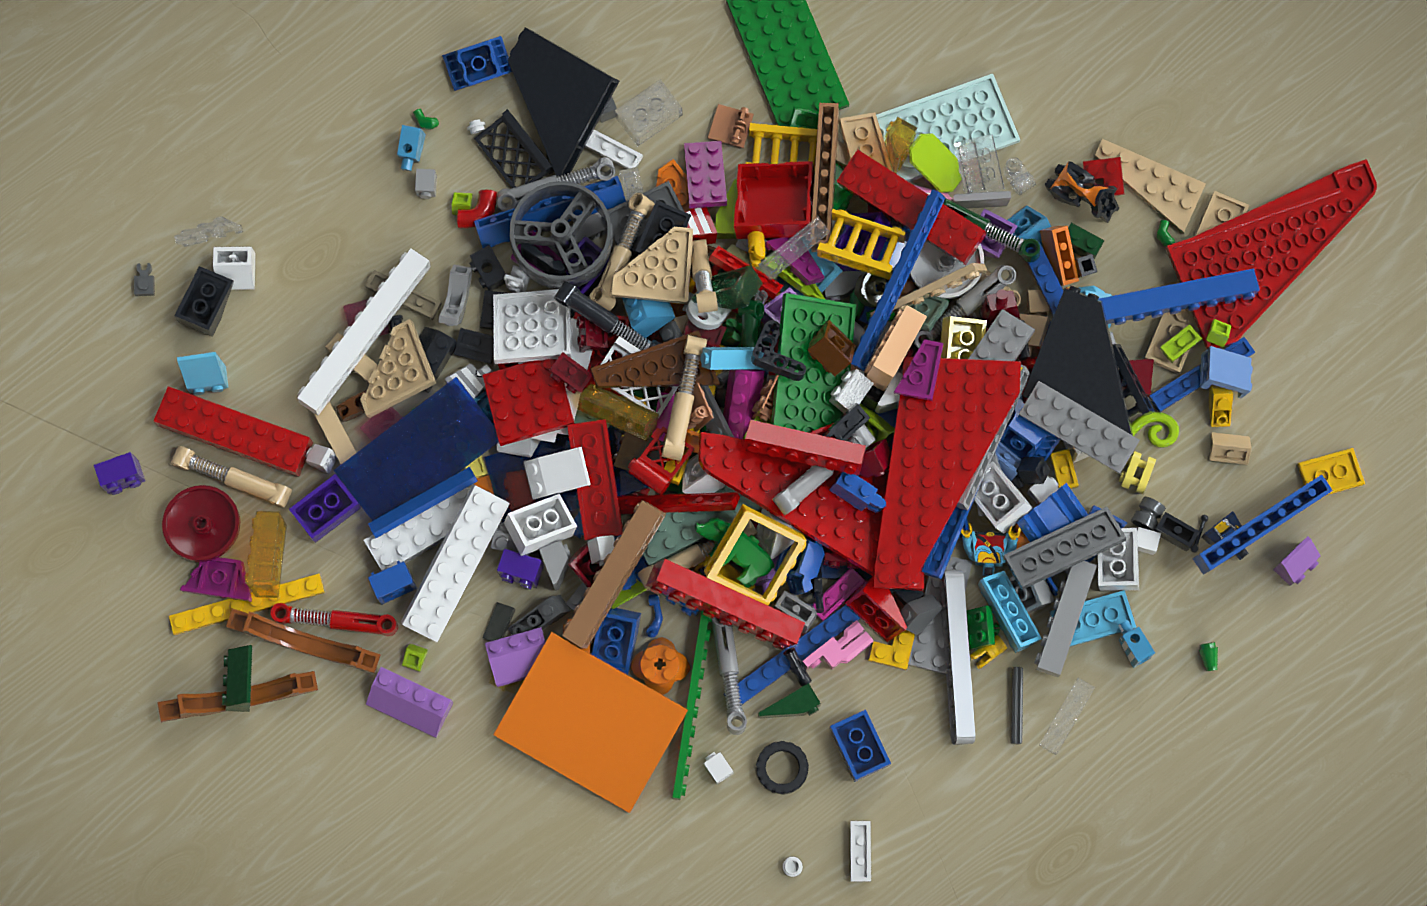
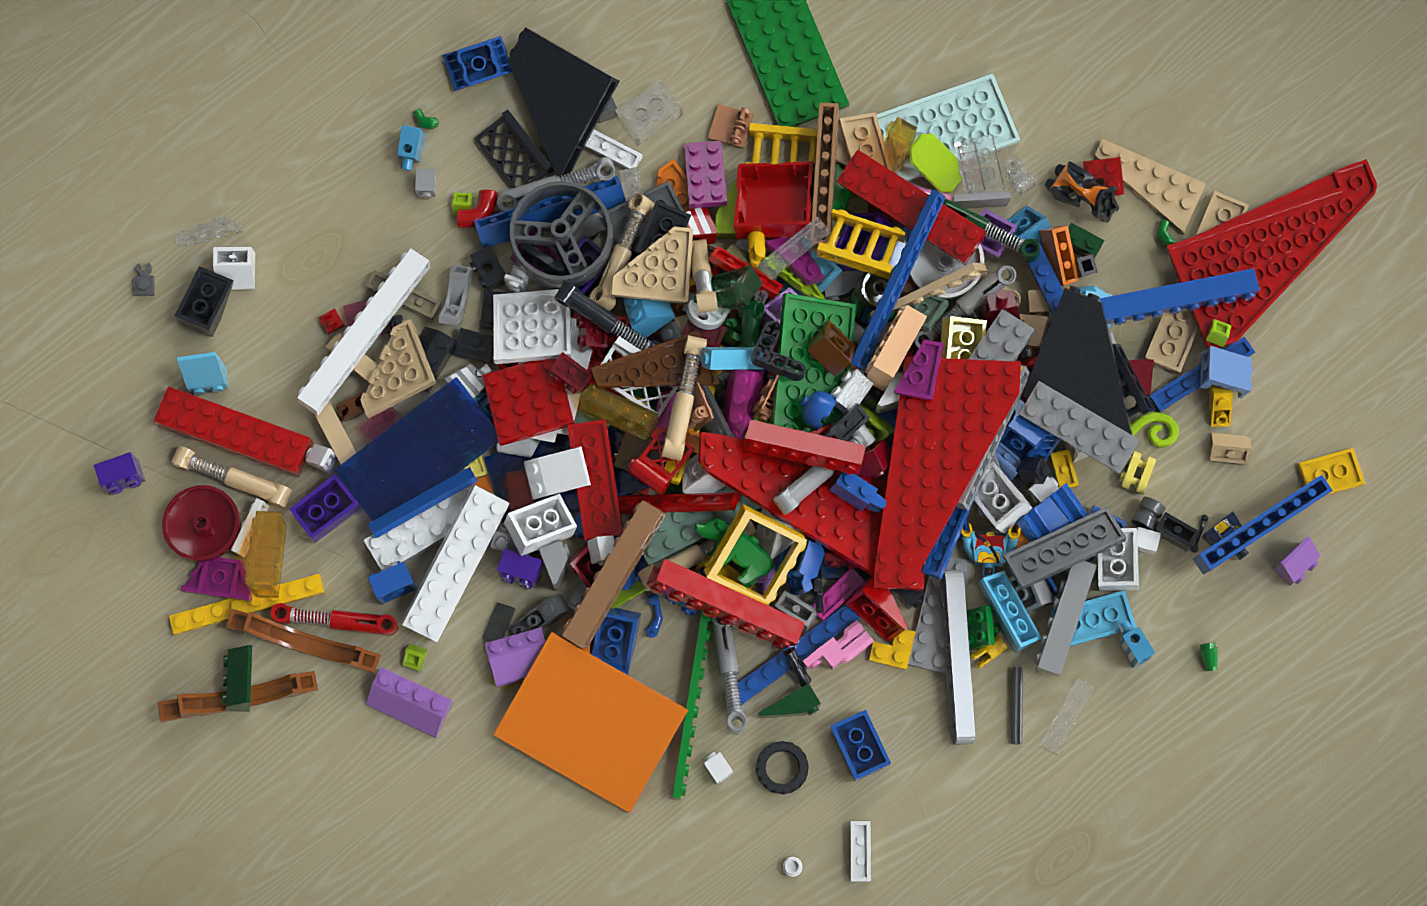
(242, 542): none -> white plate
(331, 321): none -> red tile
(476, 126): white plate -> none
(660, 680): orange brick -> none
(804, 118): green plate -> none
(816, 408): none -> blue cylinder
(920, 613): dark grey slope -> none
(1180, 343): lime plate -> none

